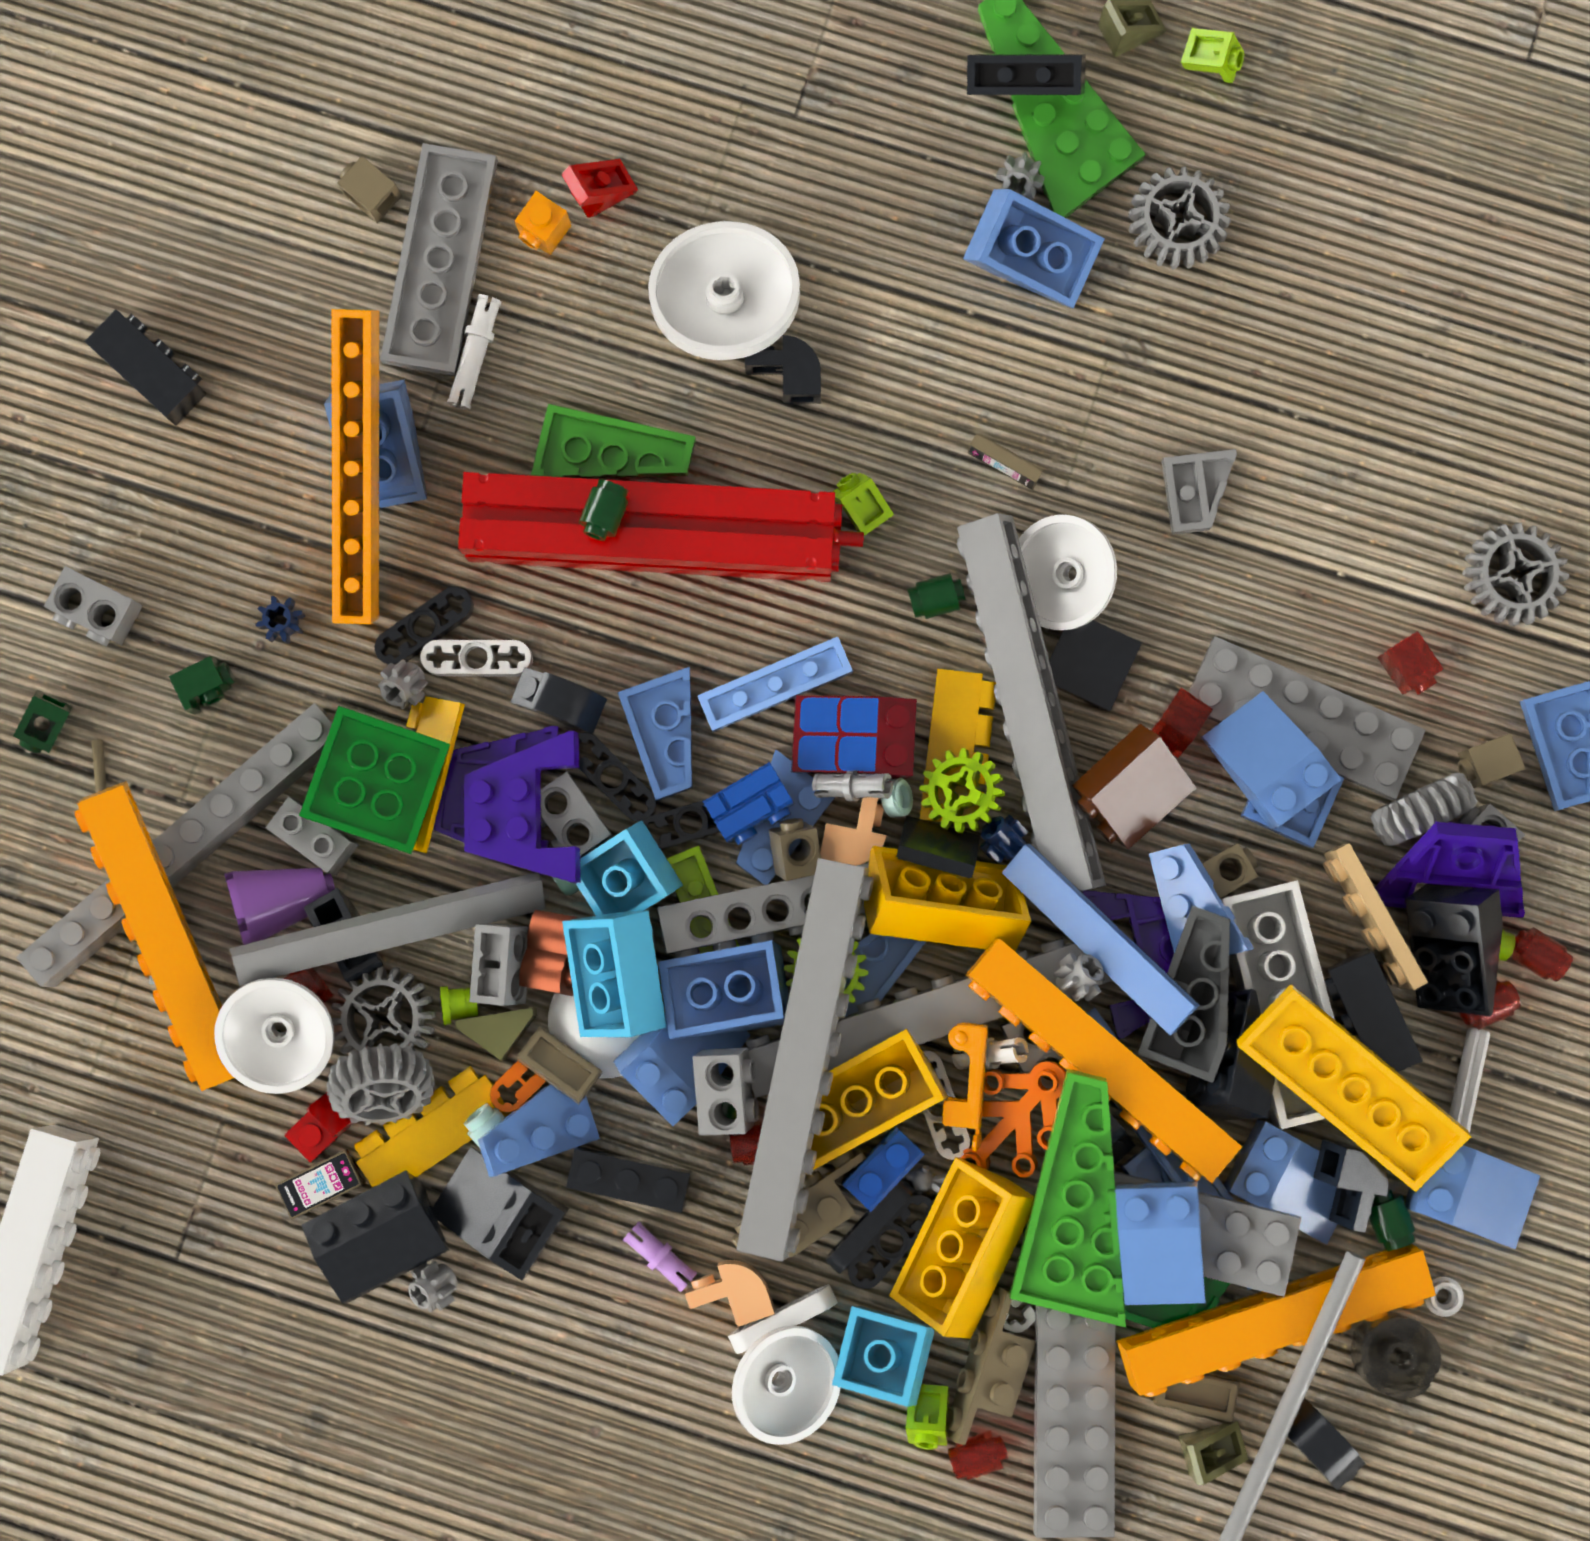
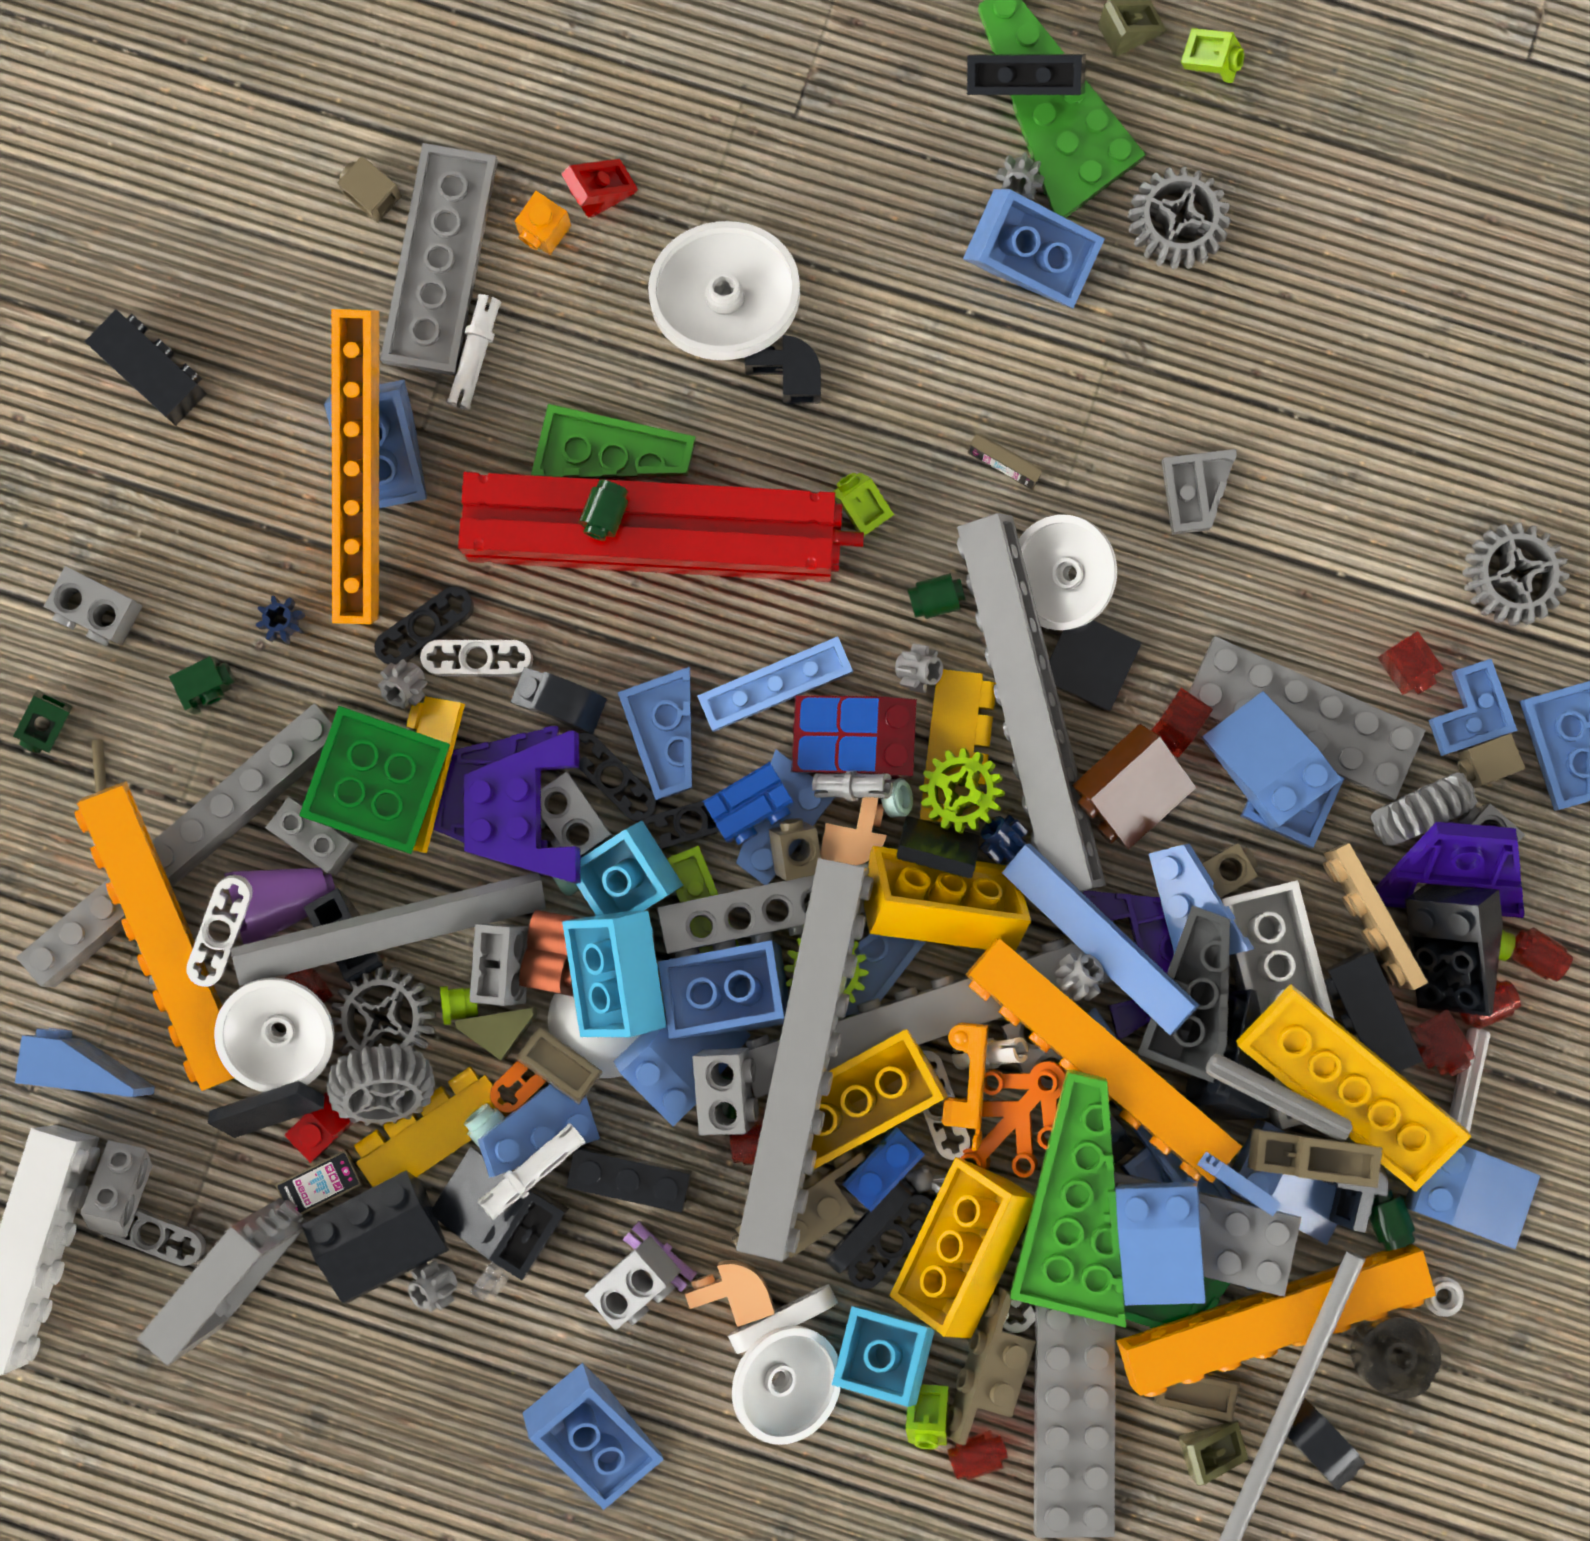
(74, 1064): none -> medium blue slope
(116, 1188): none -> light grey brick
(172, 1252): none -> light grey beam
(219, 961): none -> white beam
(223, 1280): none -> light grey window
(266, 1109): none -> black tile
(491, 1282): none -> clear plate
(523, 1178): none -> white pin
(591, 1436): none -> medium blue slope
(632, 1282): none -> light grey brick
(919, 668): none -> light grey gear
(1239, 1183): none -> medium blue tile
(1278, 1097): none -> light grey axle
(1314, 1158): none -> dark tan slope
(1444, 1045): none -> clear red brick
(1484, 711): none -> medium blue plate

